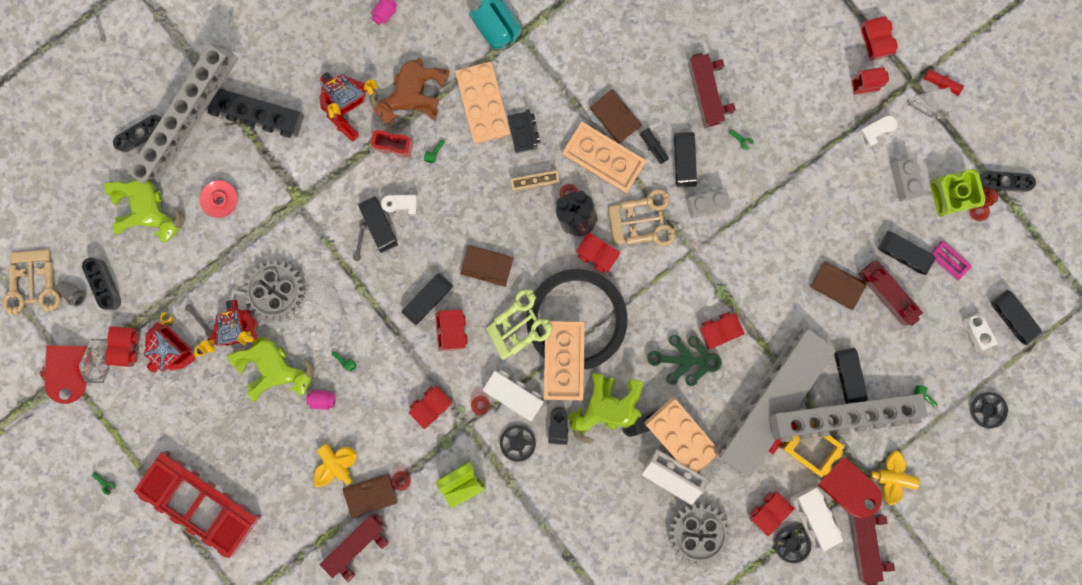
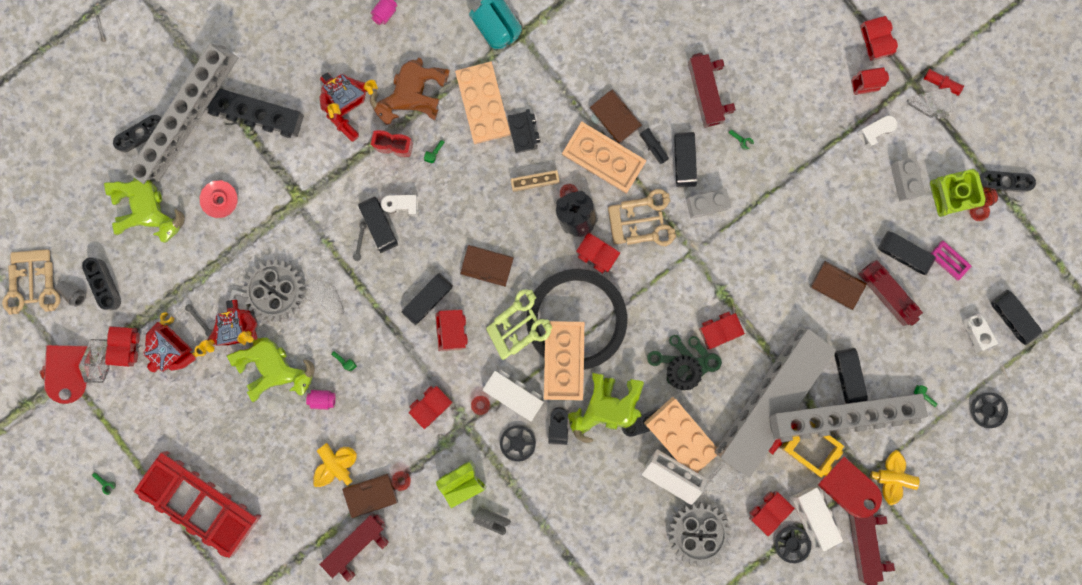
(487, 518): none -> dark grey hinge
(695, 368): none -> black tyre

